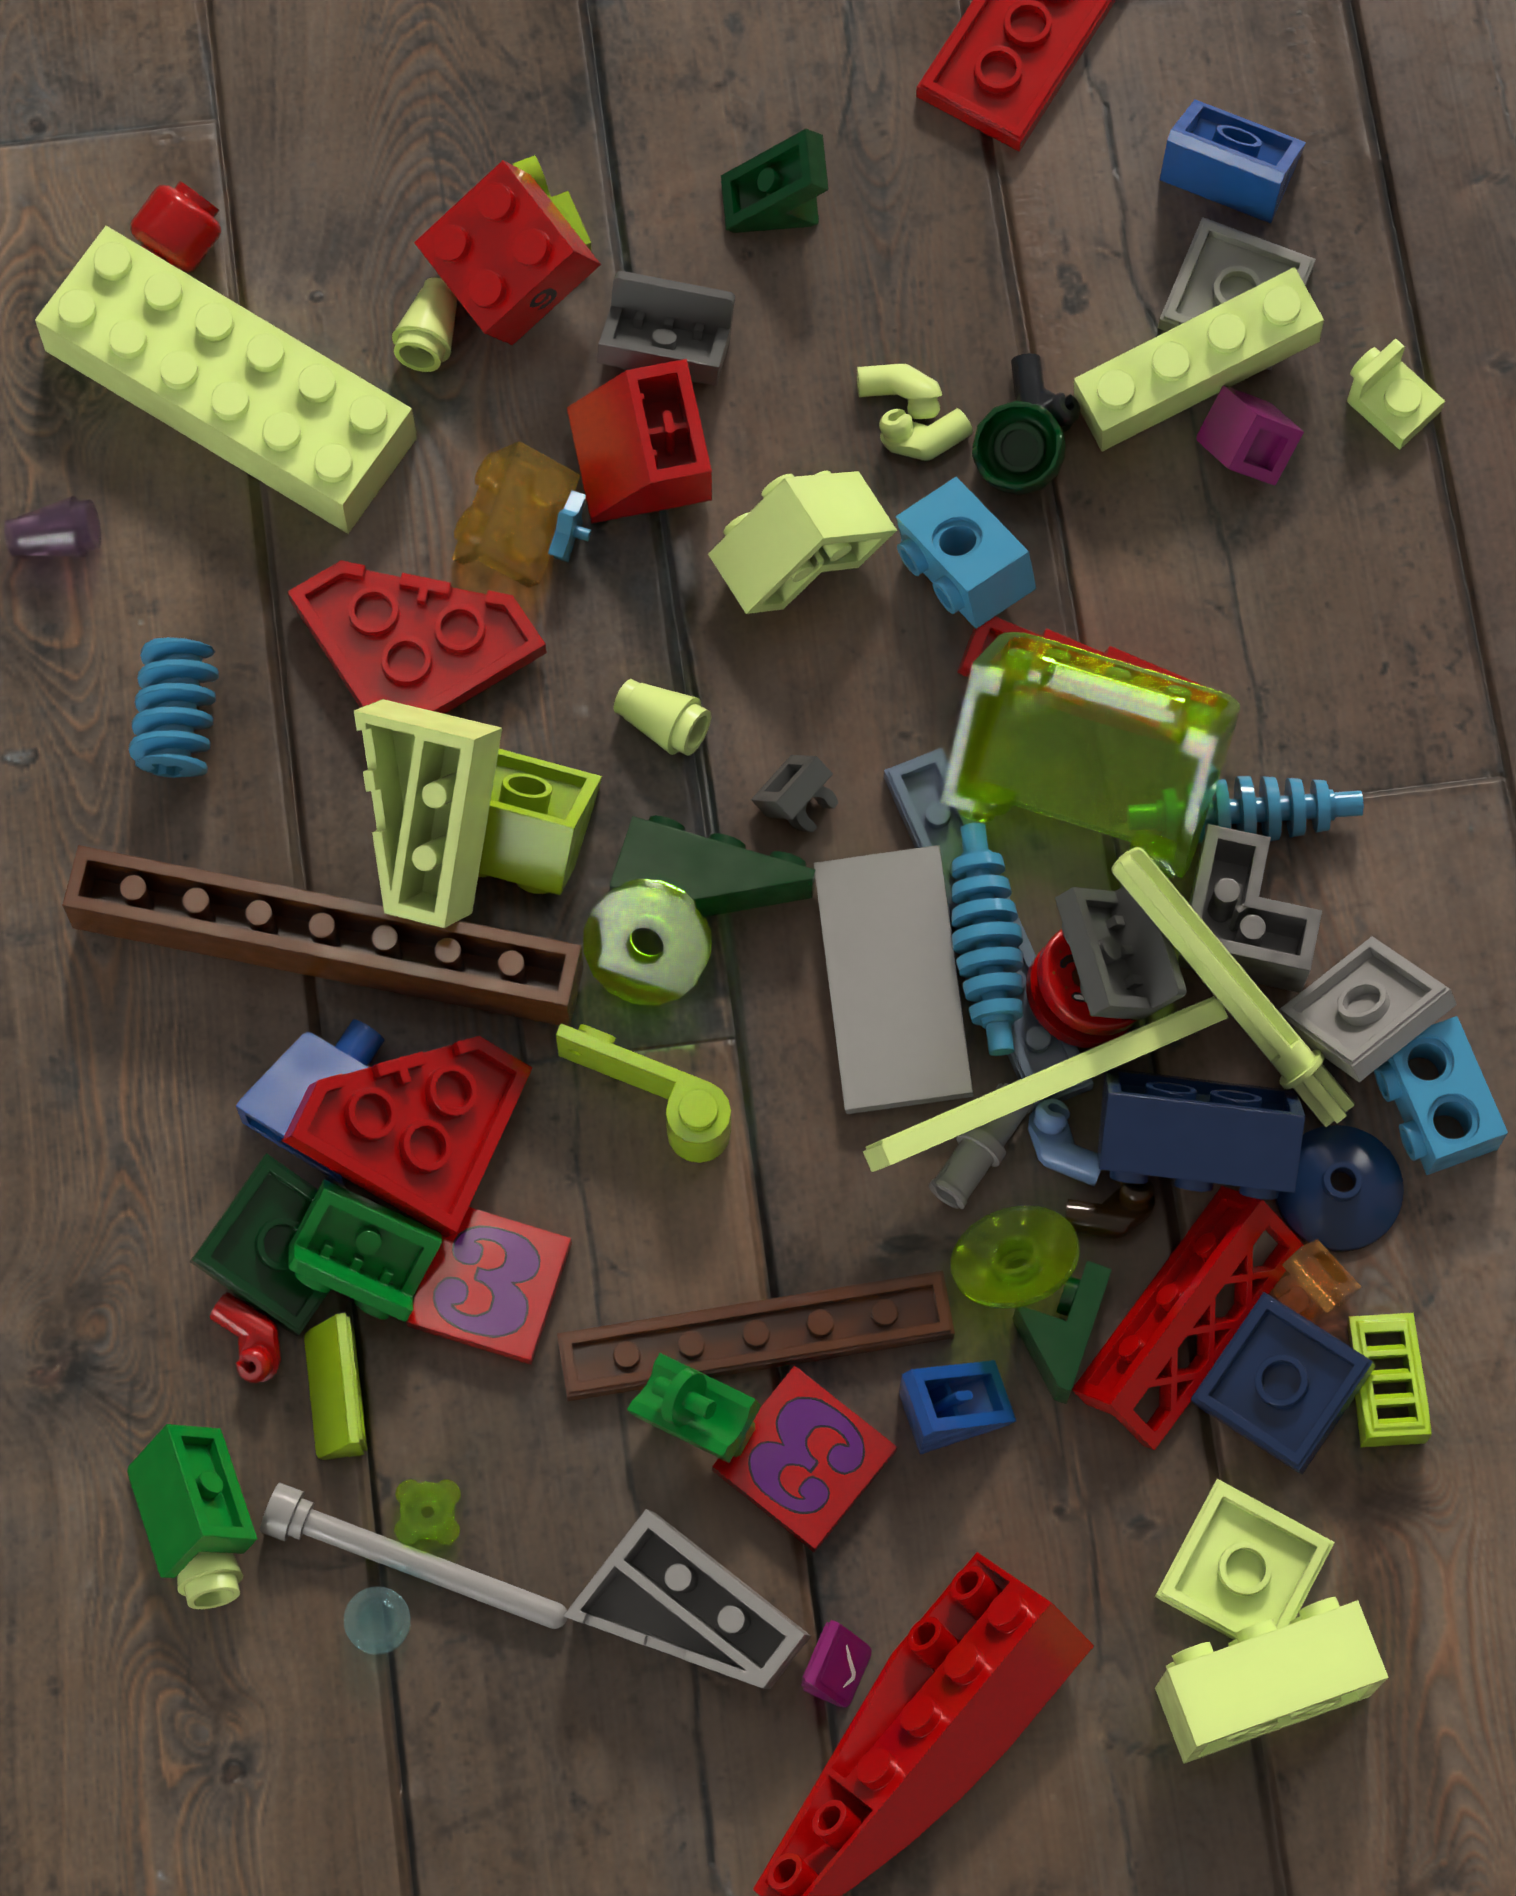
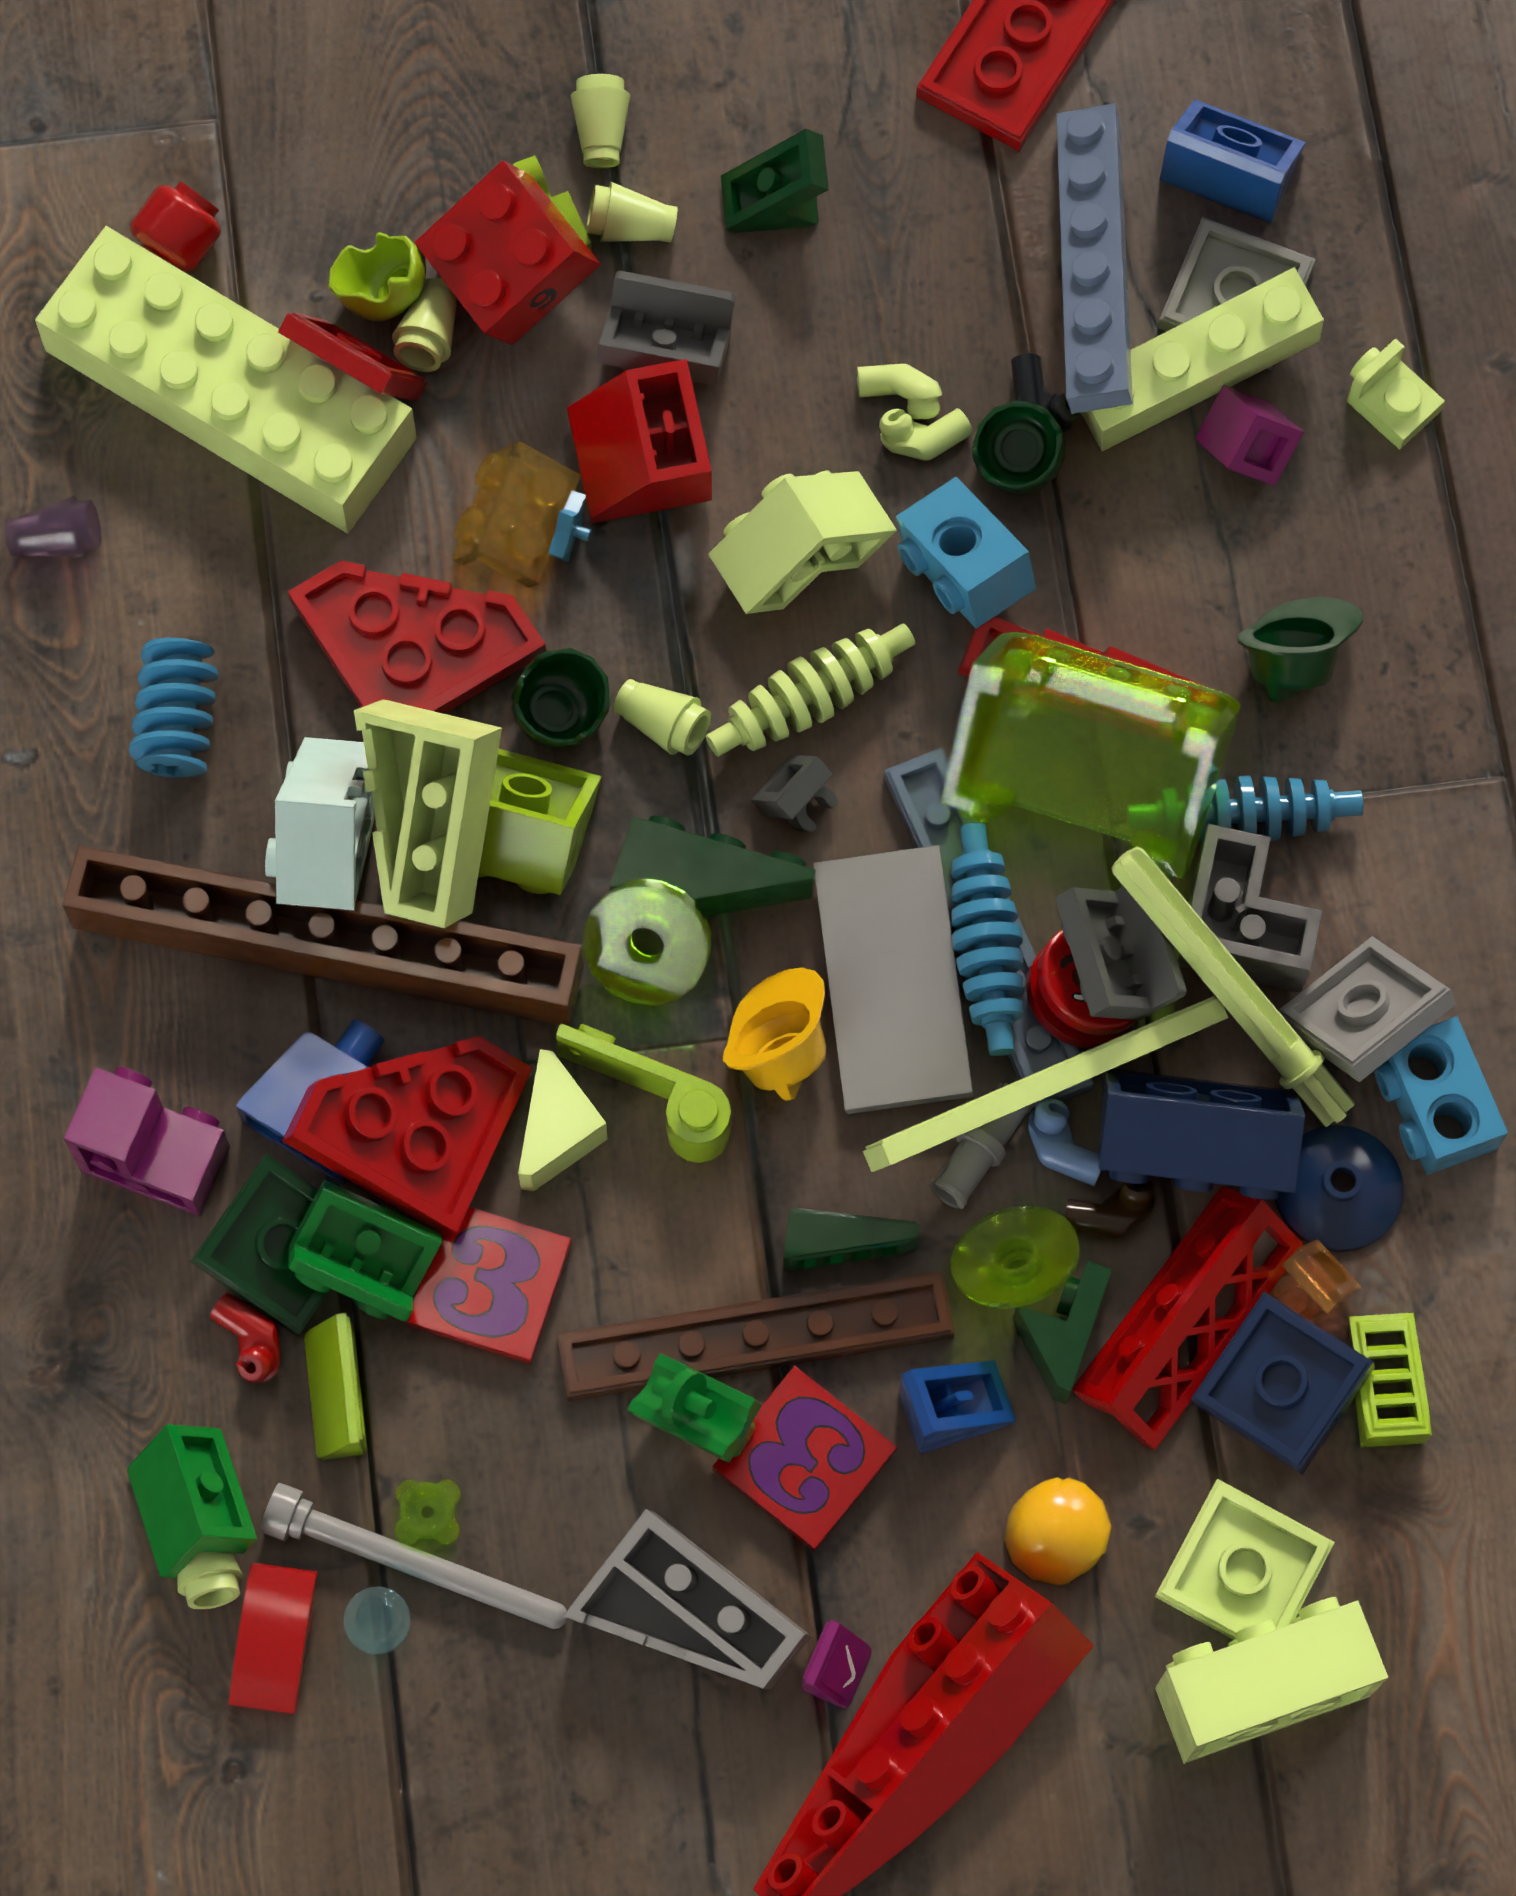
(139, 1145): none -> magenta brick
(273, 1638): none -> red slope
(321, 826): none -> light aqua wedge
(353, 356): none -> red tile
(379, 280): none -> lime hair
(559, 1124): none -> yellowish green slope
(561, 698): none -> dark green hair
(600, 118): none -> yellowish green cone
(629, 216): none -> yellowish green cone
(779, 1032): none -> yellow piece
(810, 689): none -> yellowish green piece
(834, 1238): none -> dark green slope
(1057, 1531): none -> yellow hair
(1094, 259): none -> sand blue plate
(1299, 644): none -> dark green piece

